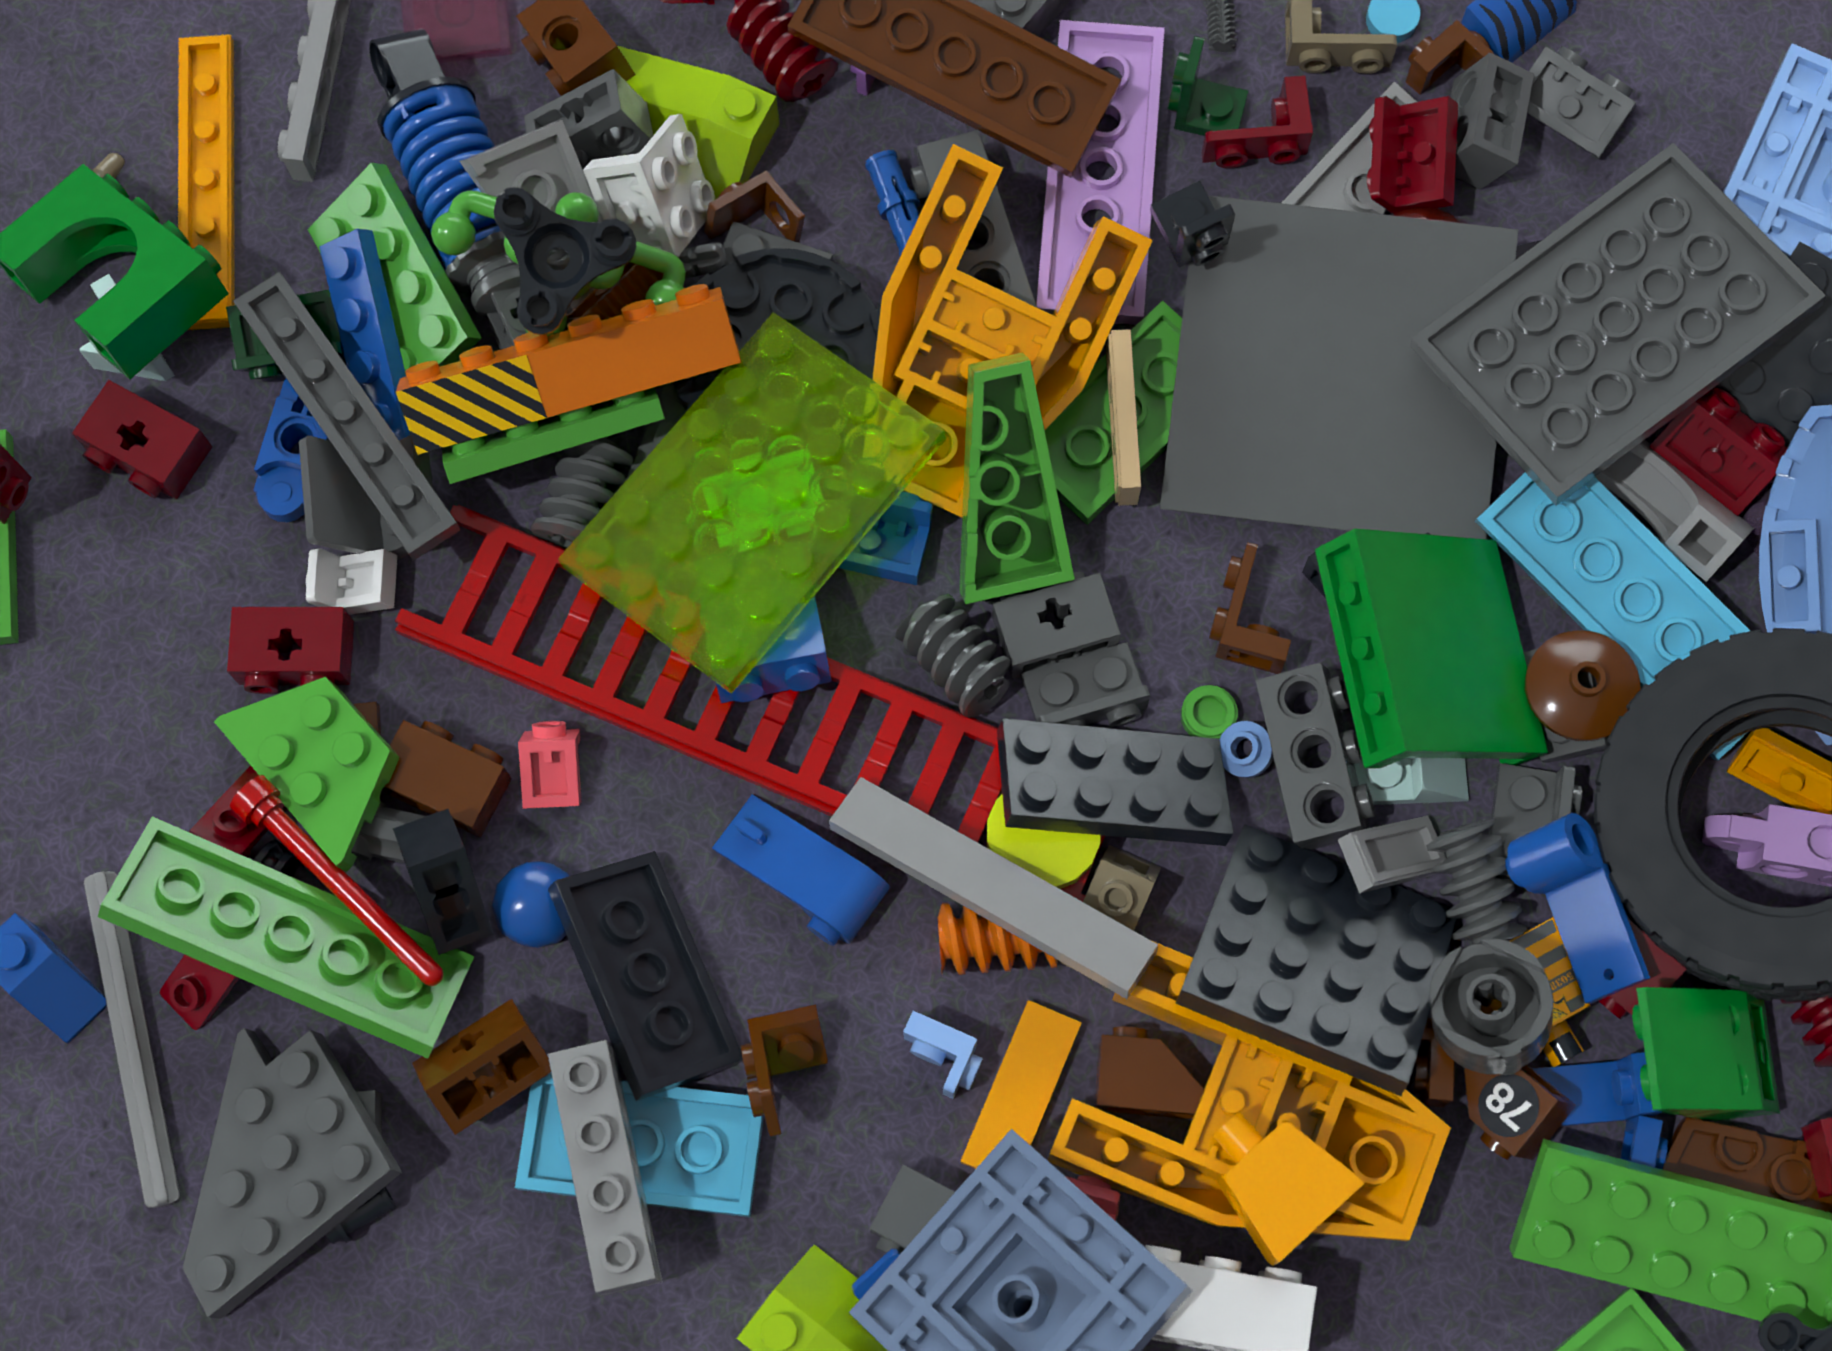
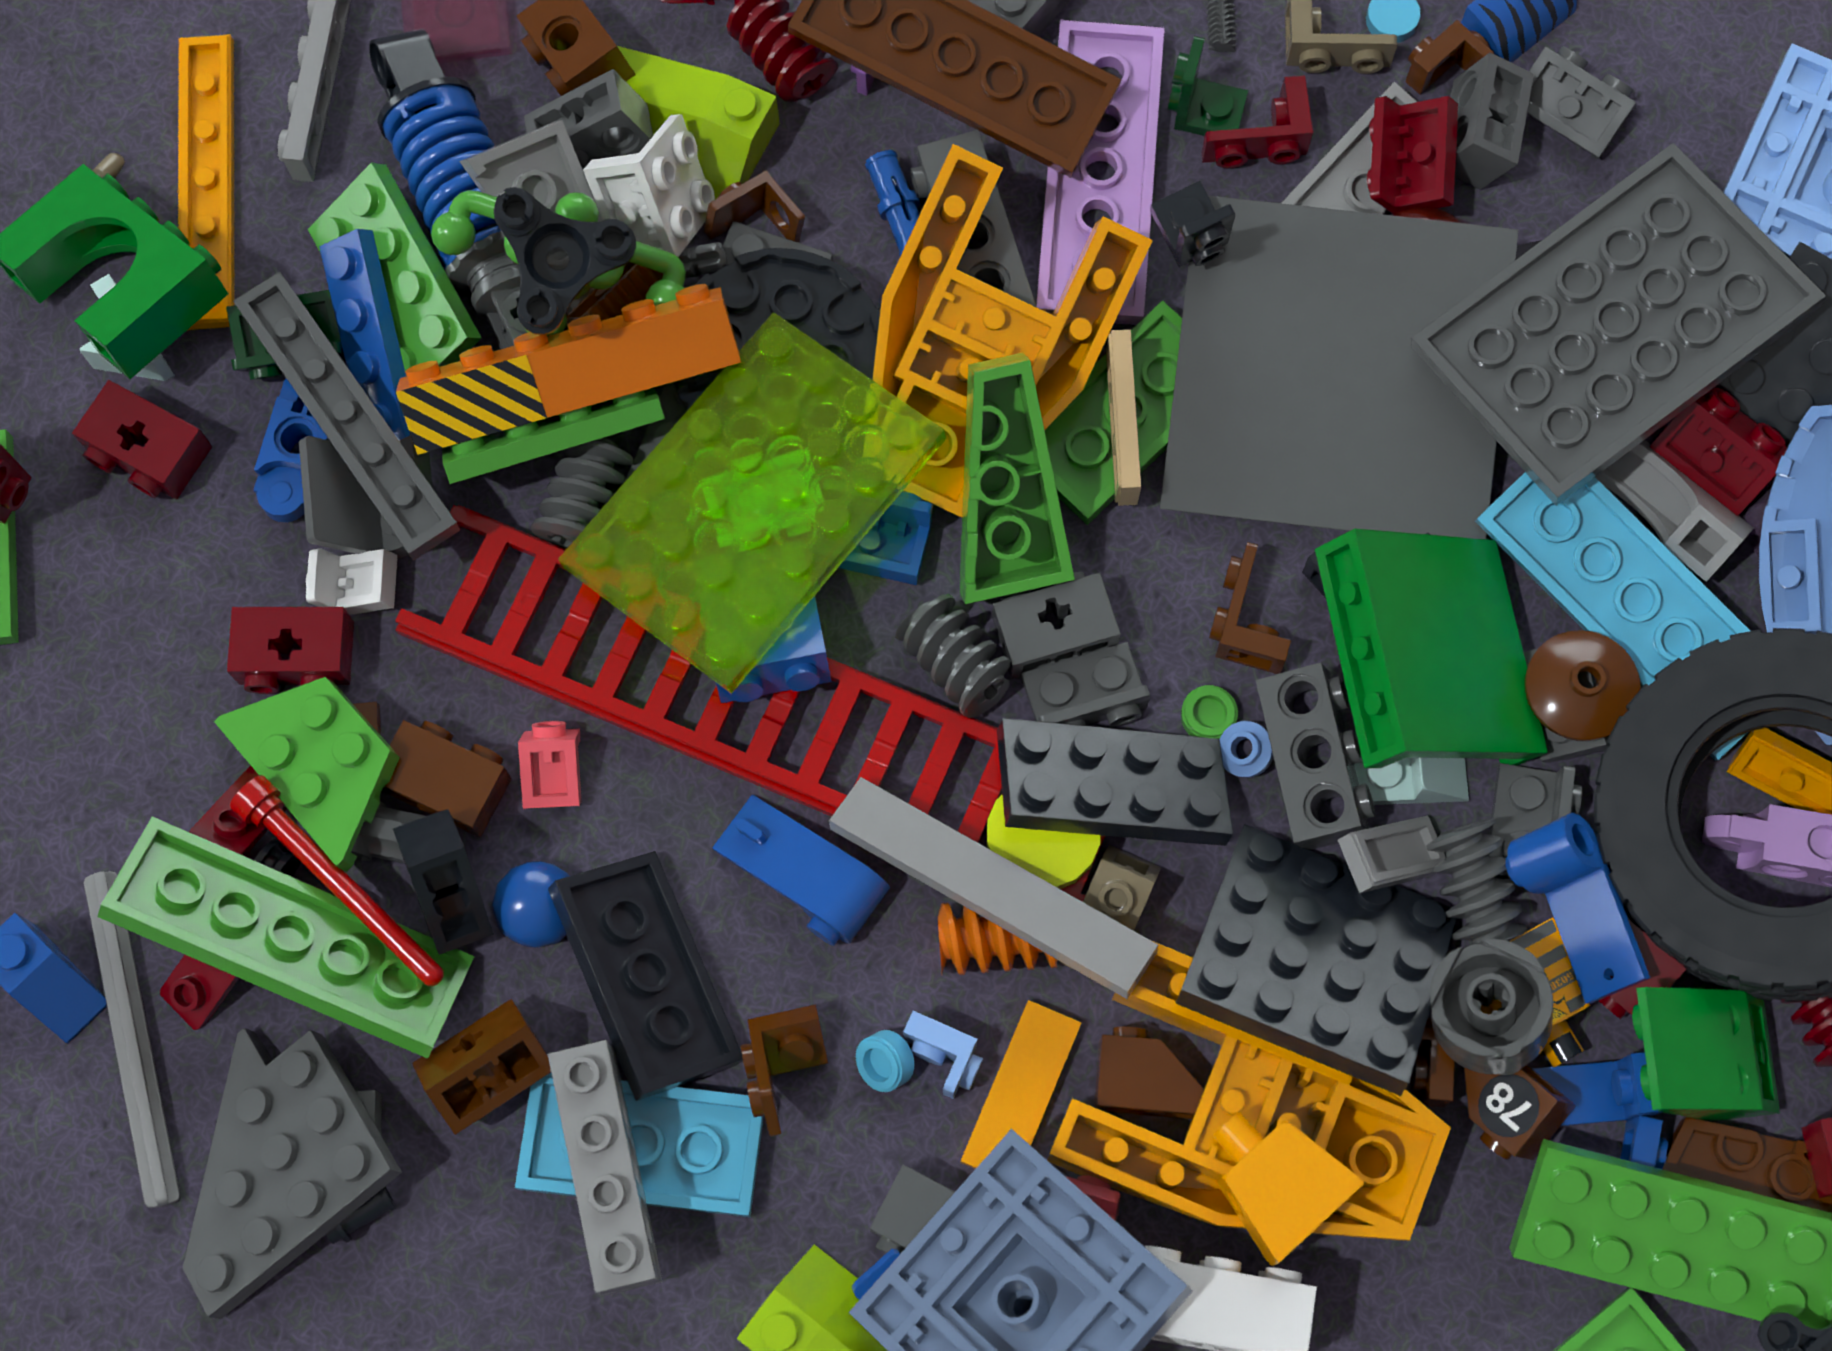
(885, 1061): none -> medium azure tile

